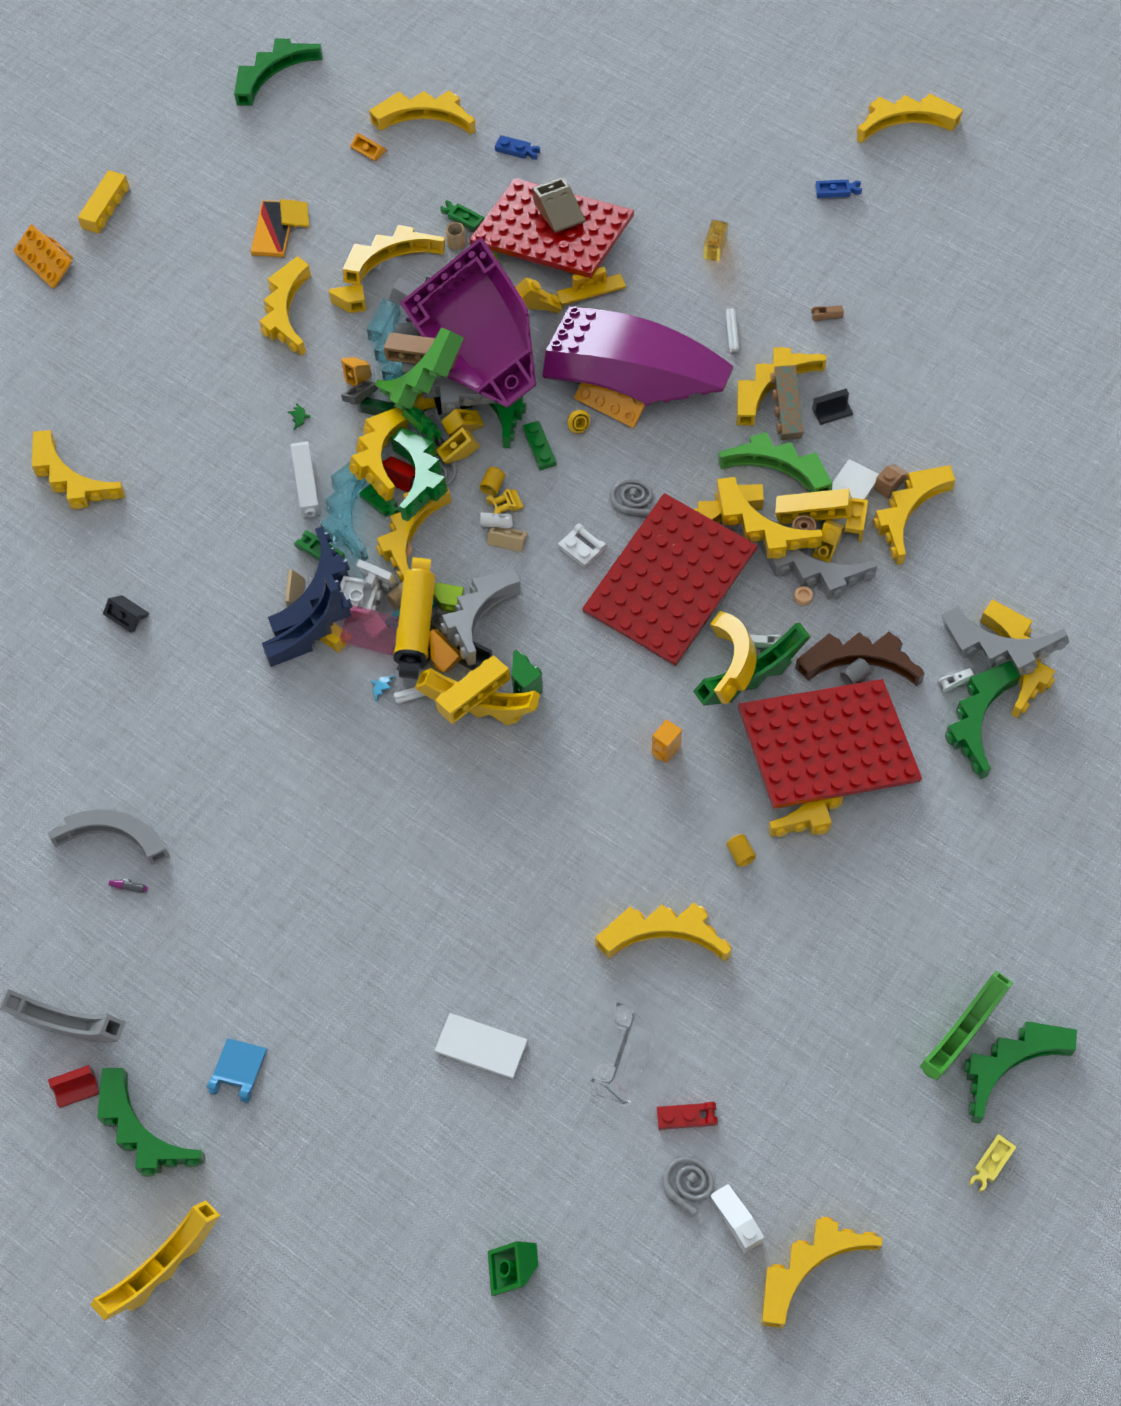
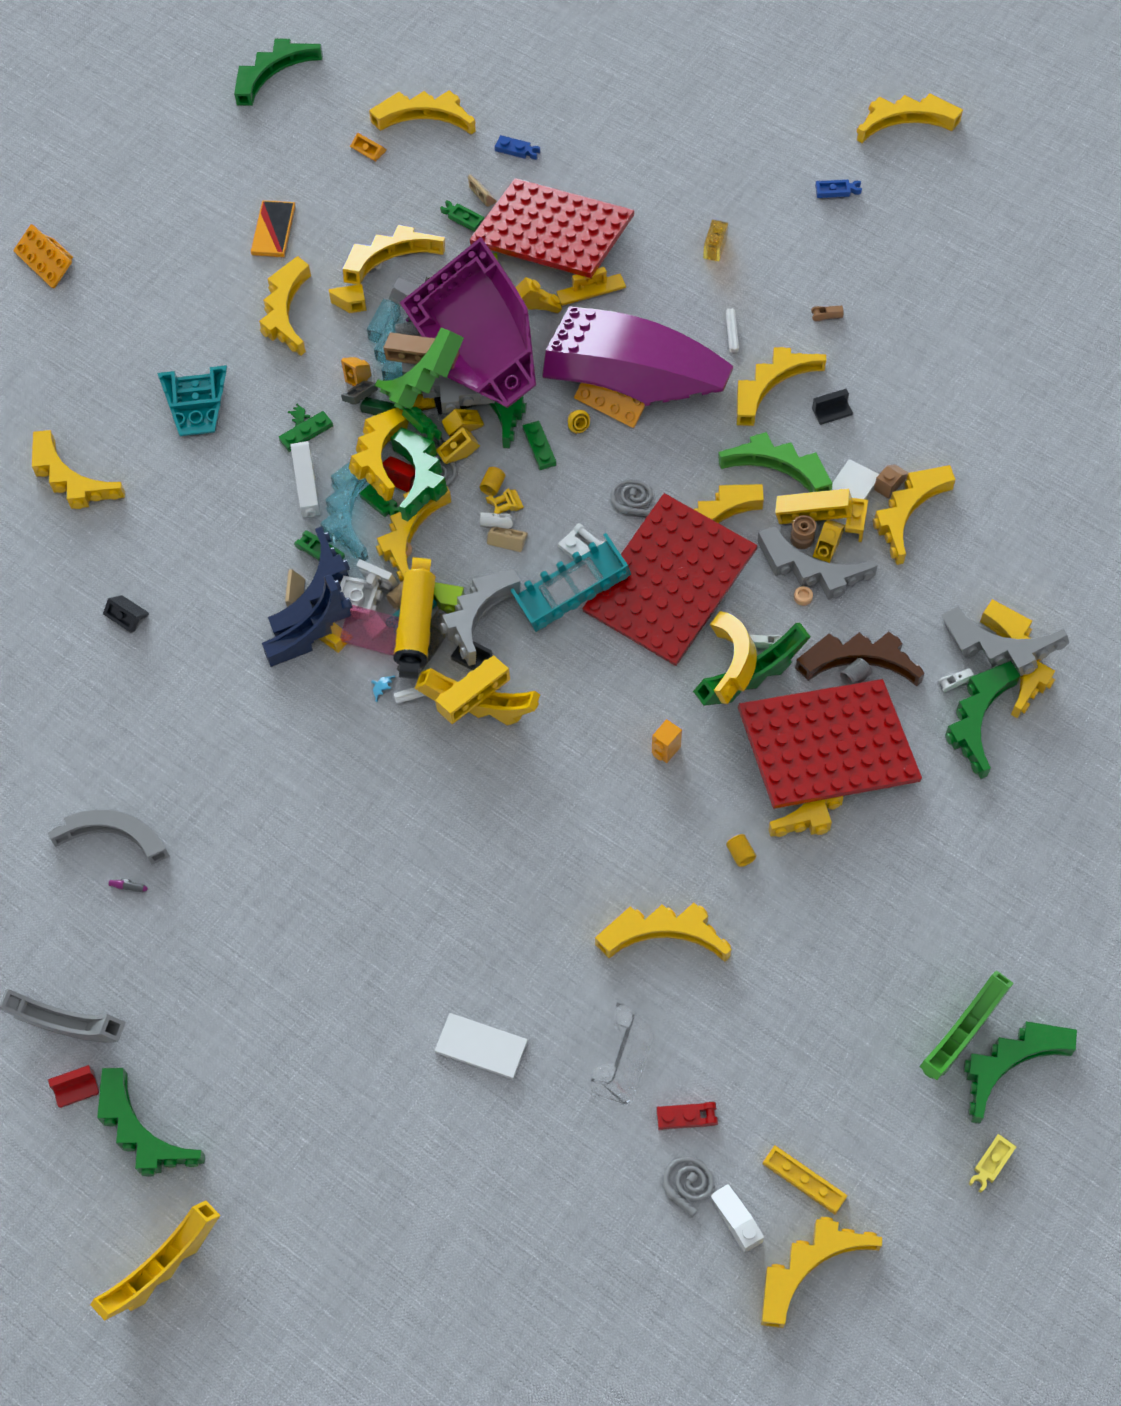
(103, 201): yellow brick -> none
(194, 399): none -> teal wedge
(237, 1067): dark azure flag -> none
(294, 213): yellow piece -> none
(306, 430): none -> green plate
(443, 652): light orange slope -> none
(455, 235): tan piece -> none
(480, 191): none -> tan slope
(511, 1266): green slope -> none
(525, 675): green slope -> none
(558, 204): dark tan slope -> none
(572, 584): none -> teal window
(756, 527): yellow arch -> none
(787, 402): medium nougat brick -> none
(804, 1179): none -> yellow tile

